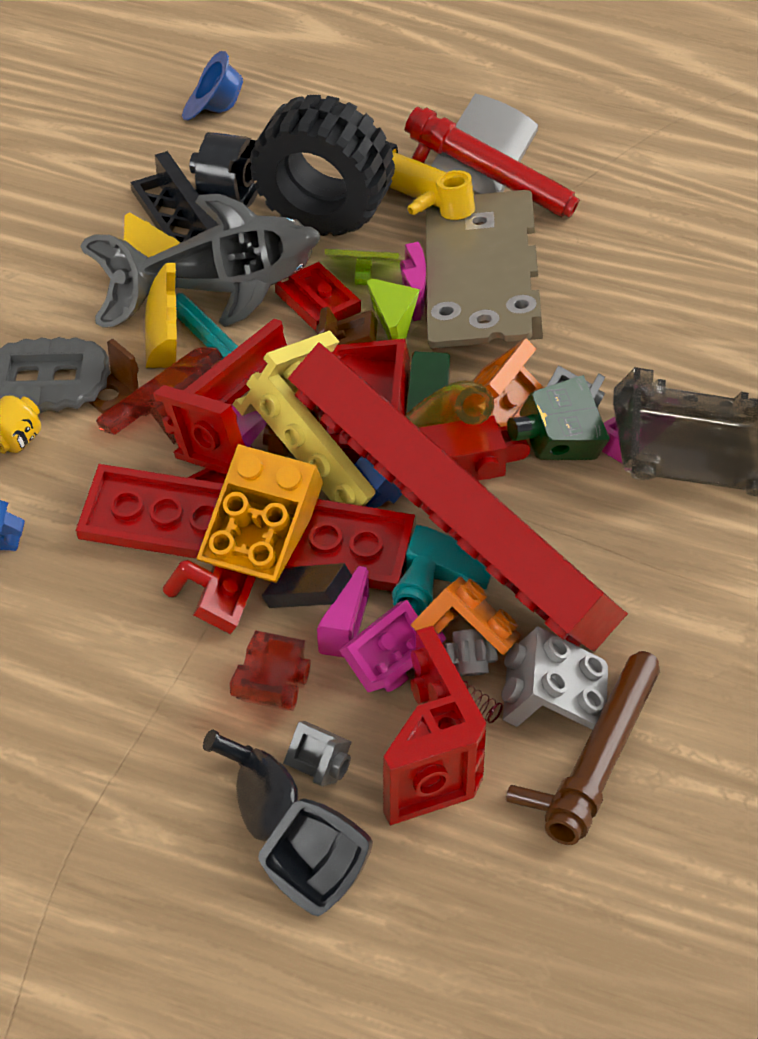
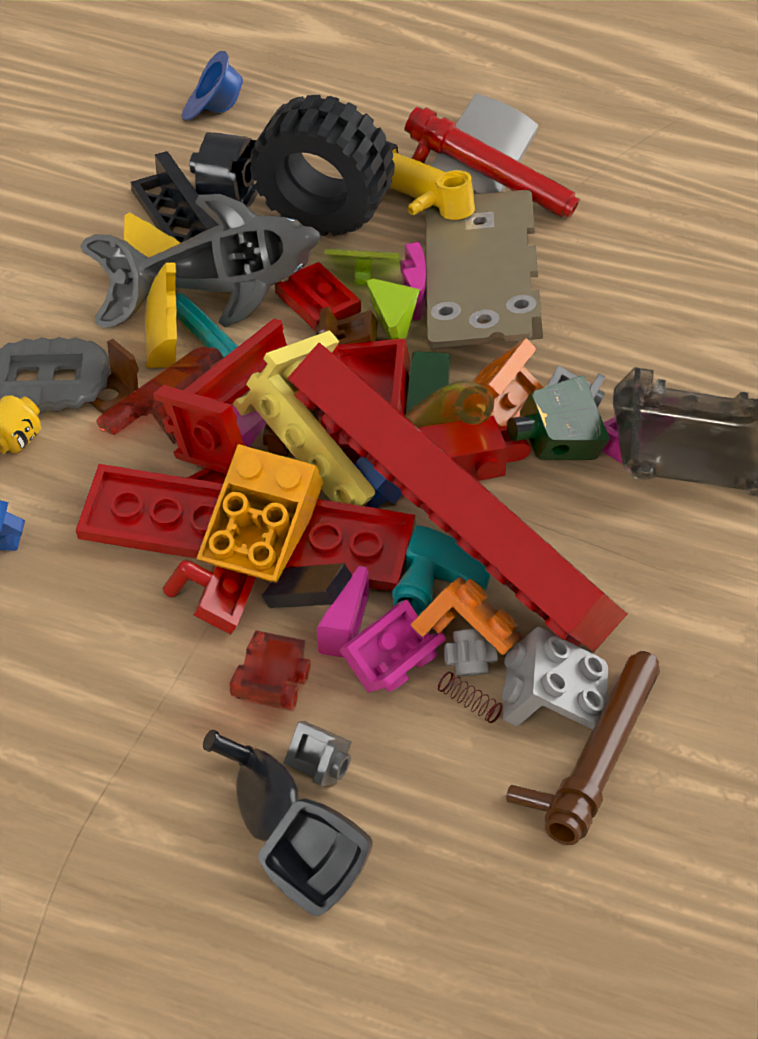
(442, 744): red bracket -> none

